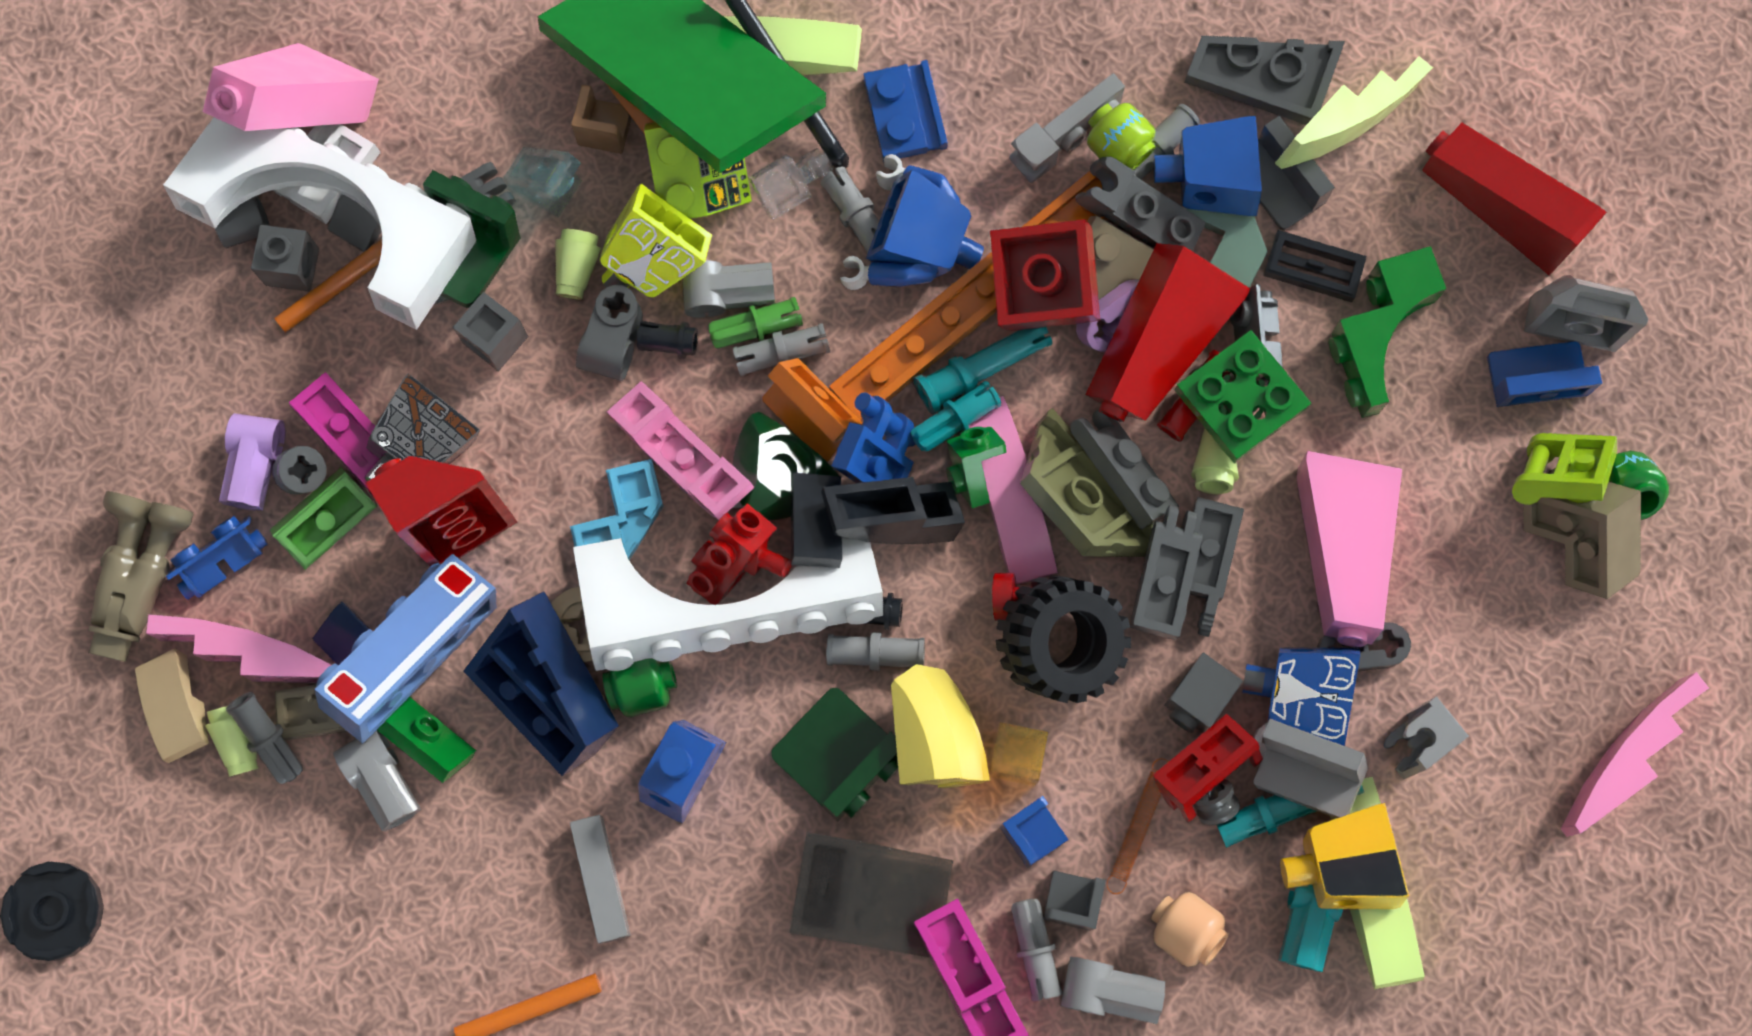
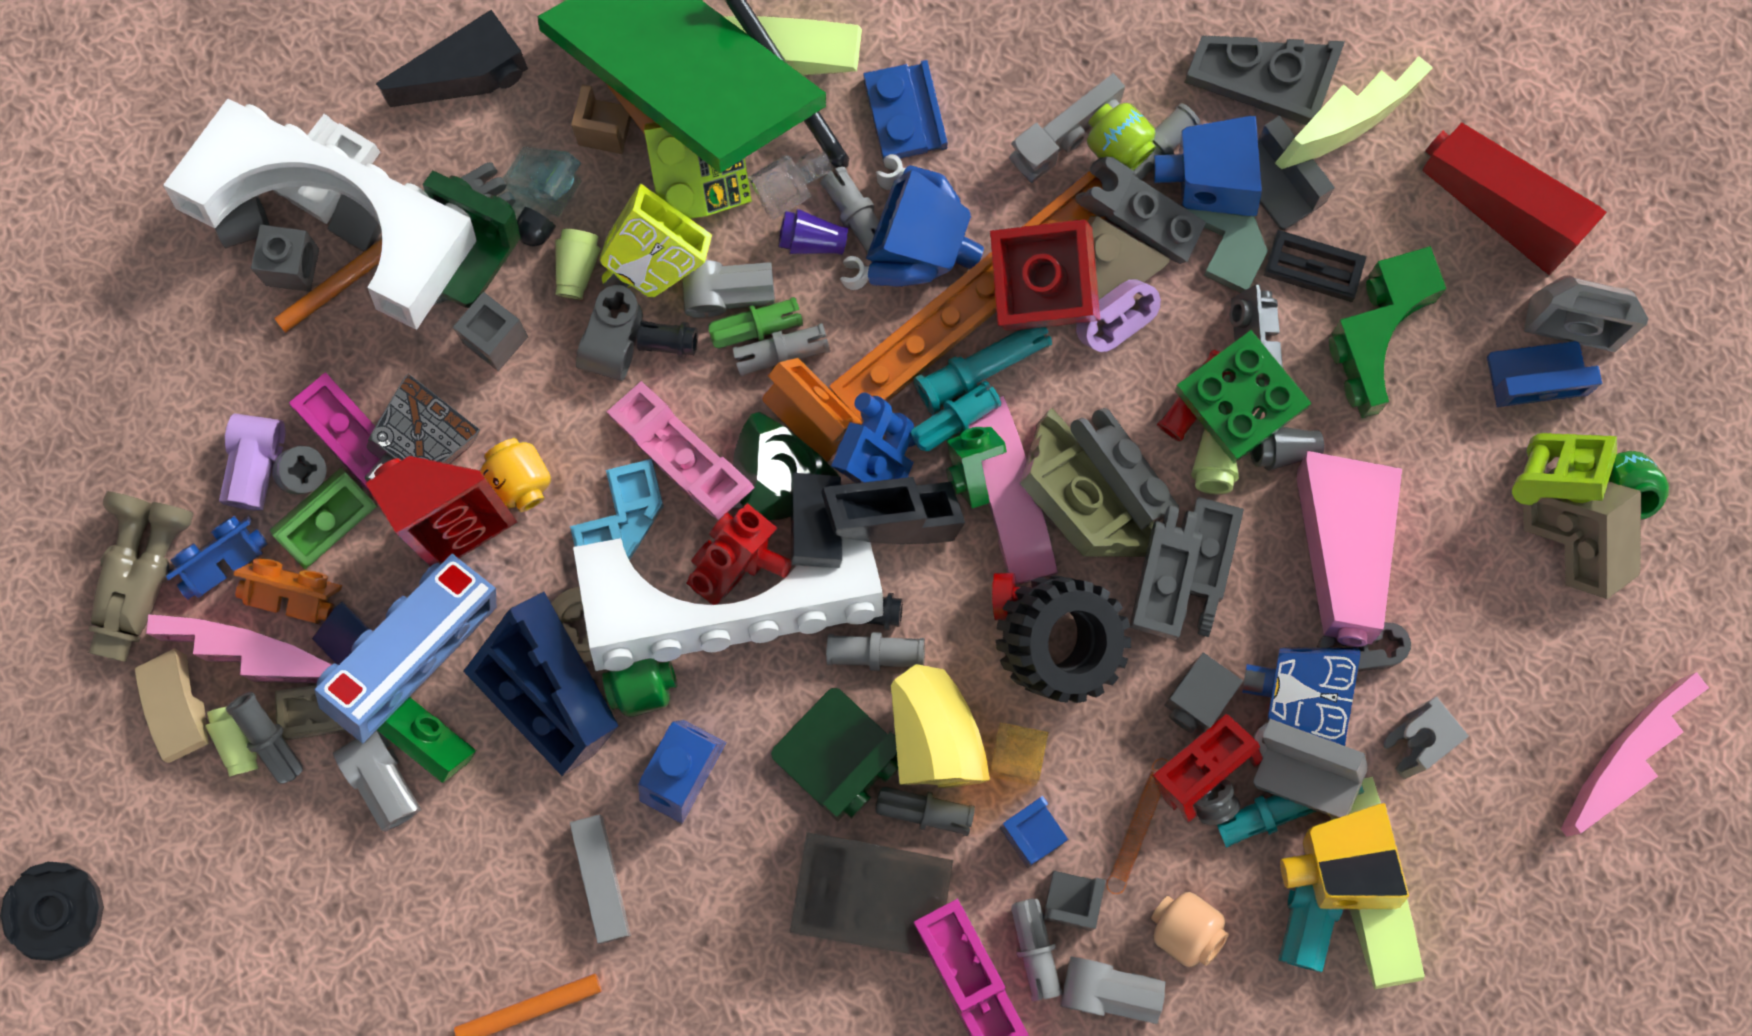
(268, 583): none -> orange hinge
(289, 90): bright pink slope -> none
(462, 65): none -> black slope
(516, 474): none -> yellow head
(534, 227): none -> black hinge
(811, 235): none -> dark purple cone
(925, 810): none -> dark grey axle
(1163, 330): red slope -> none
(1286, 448): none -> dark grey cone

